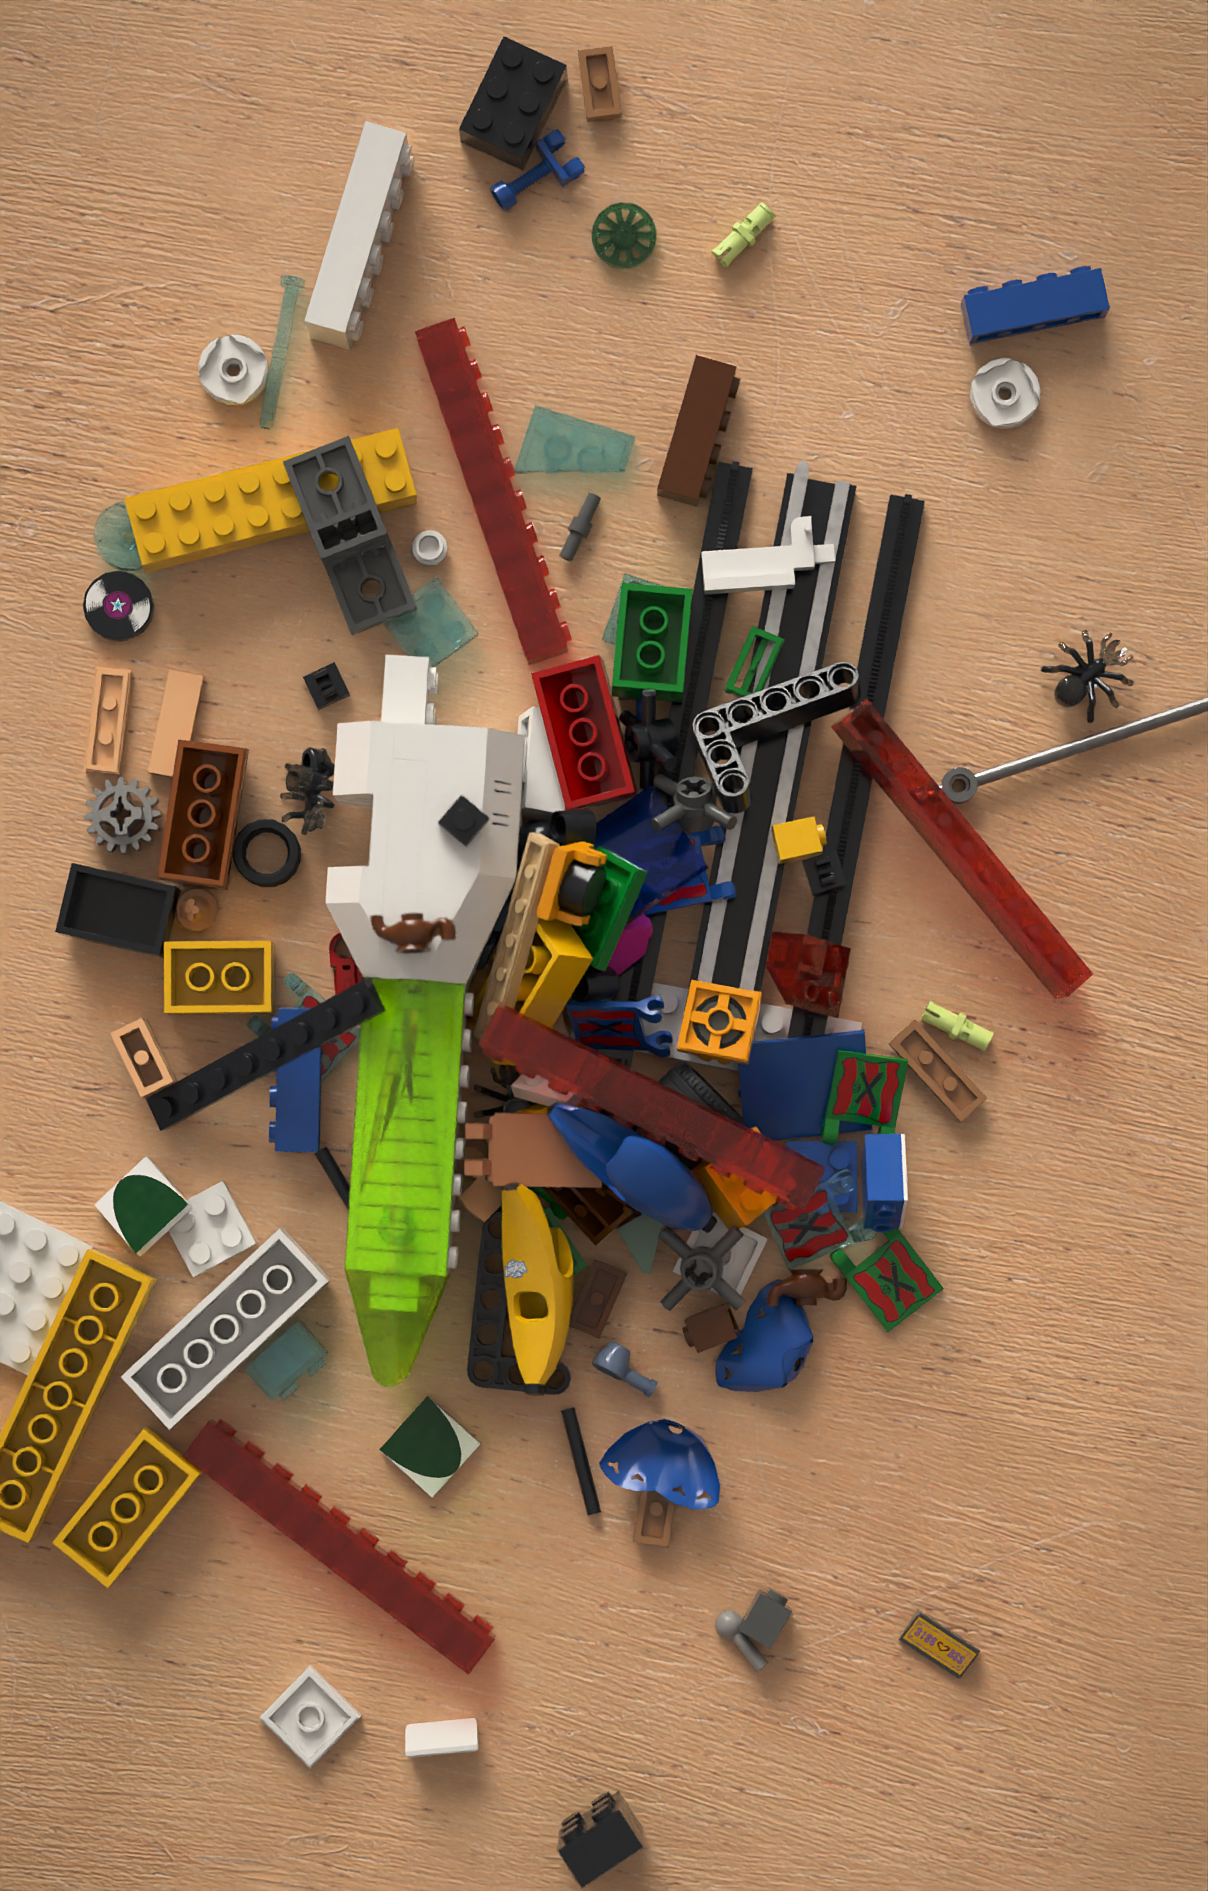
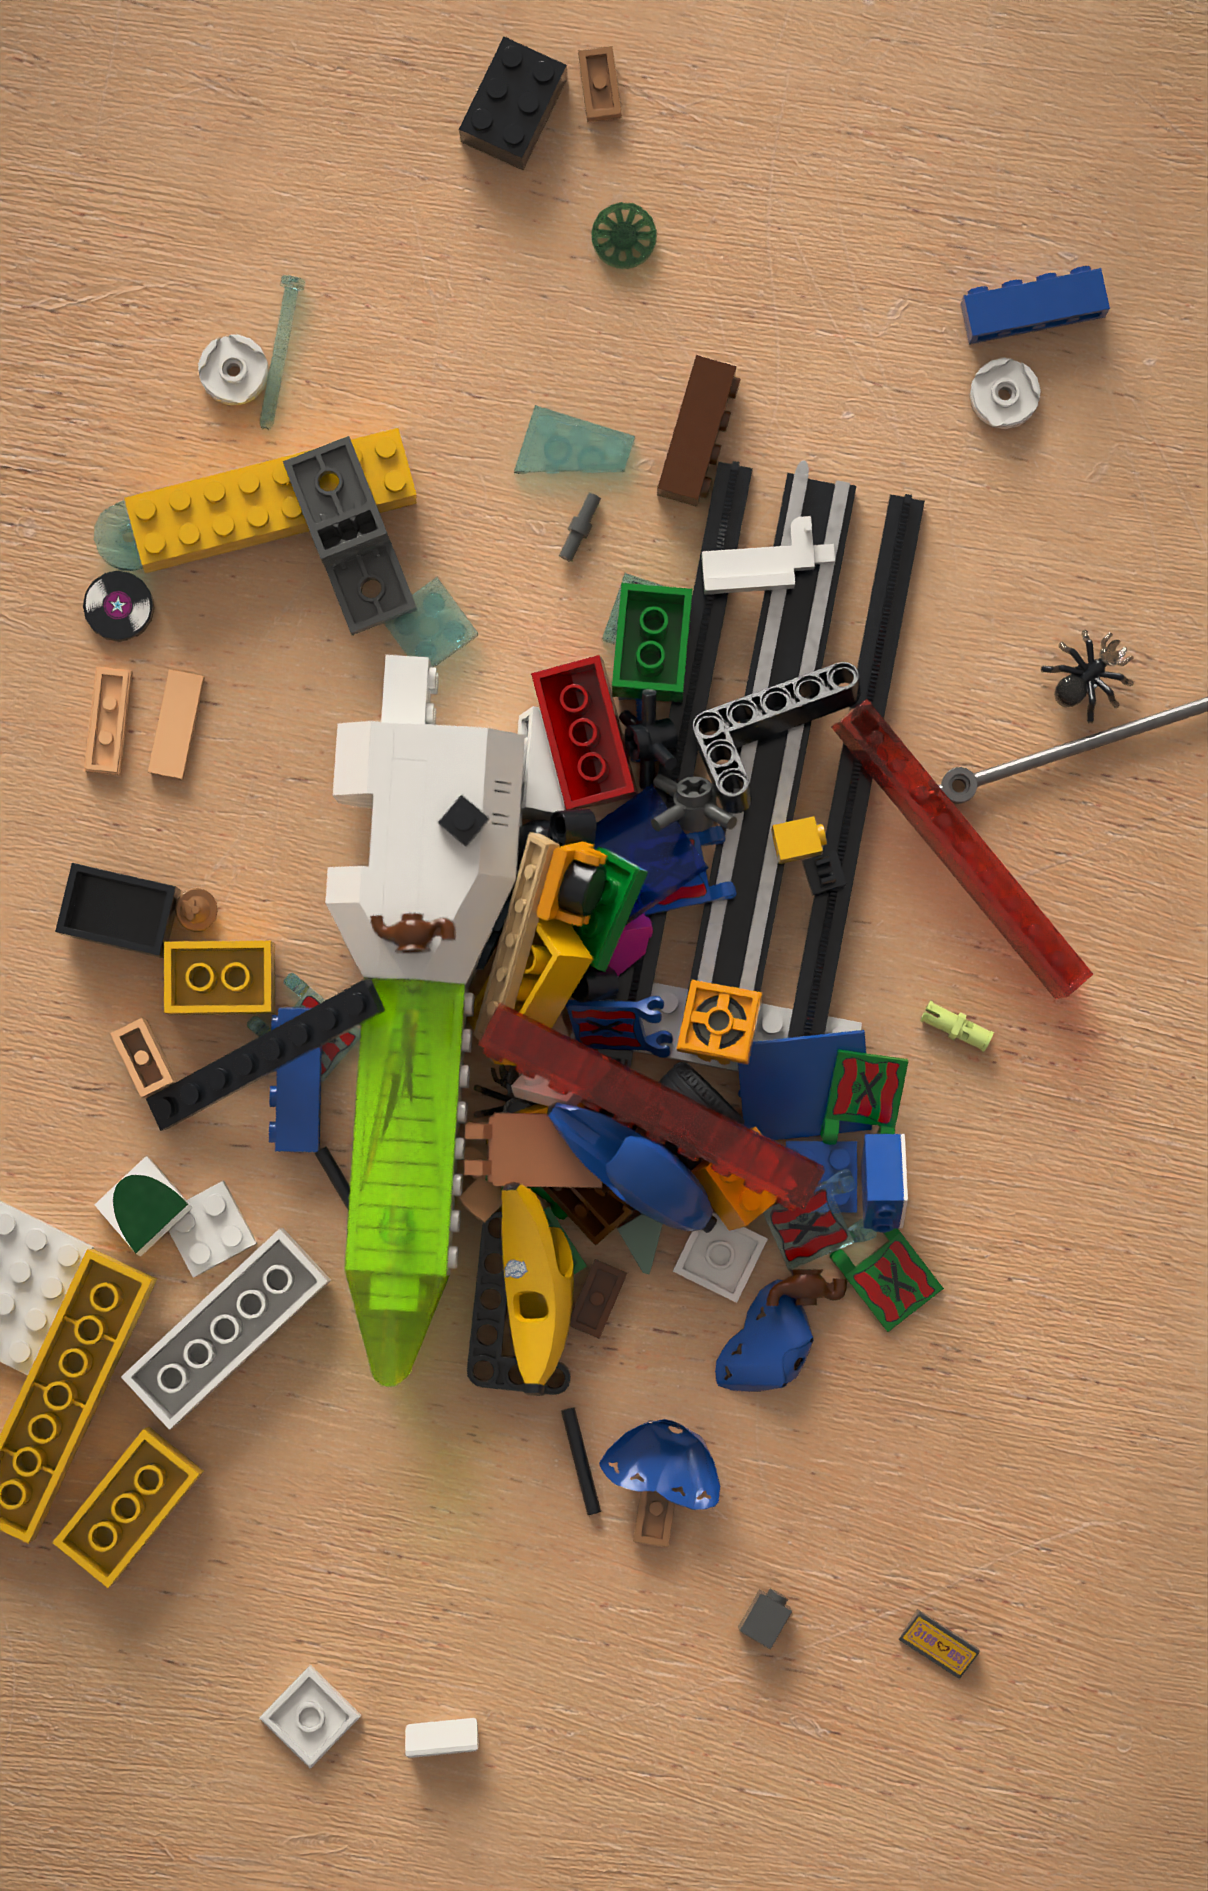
(107, 815): light grey gear -> none
(202, 815): dark orange brick -> none
(266, 826): black tyre -> none
(287, 1361): clear light blue brick -> none
(306, 783): animal -> none
(326, 686): black tile -> none
(340, 1545): clear red brick -> none
(346, 970): red piece -> none
(358, 236): white brick -> none
(429, 547): white plate -> none
(430, 1446): dark green tile -> none
(491, 491): clear red brick -> none
(506, 193): blue bar -> none
(599, 1837): black piece -> none
(615, 1362): sand blue bar -> none
(711, 1327): reddish brown brick -> none
(712, 1258): dark grey bar -> none
(728, 1626): light grey bar -> none
(744, 234): yellowish green pin -> none
(766, 638): green tile -> none
(808, 971): clear red slope -> none
(937, 1071): medium nougat plate -> none

